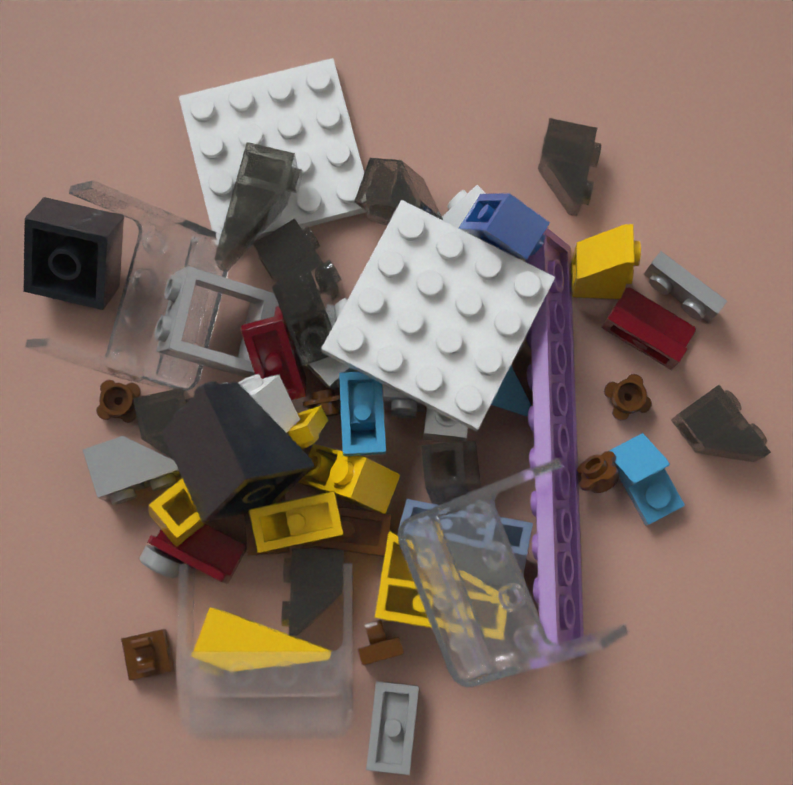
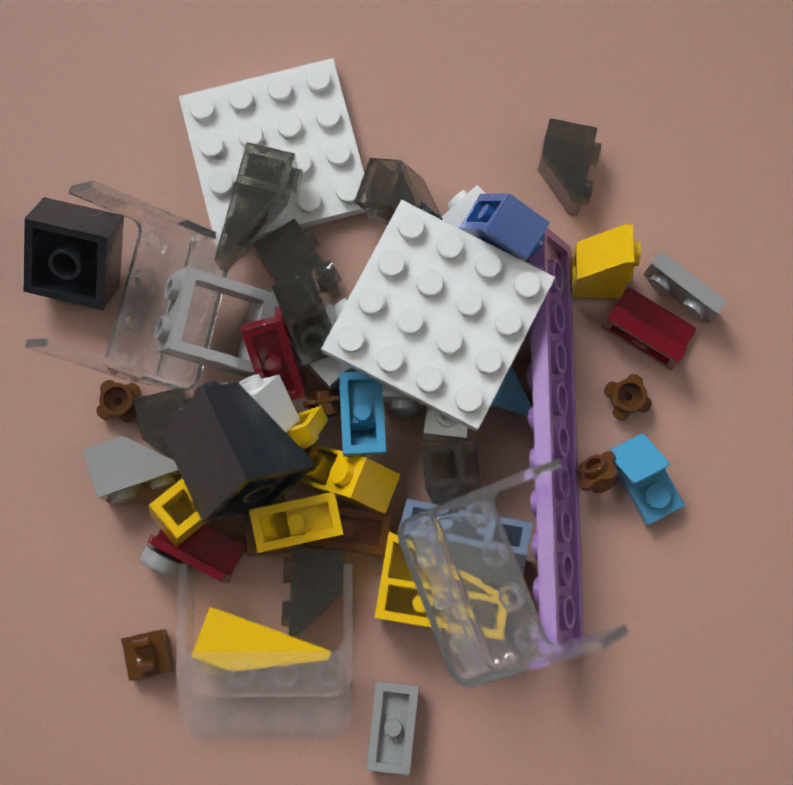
(379, 646): reddish brown tile -> none
(719, 429): clear smoke slope -> none

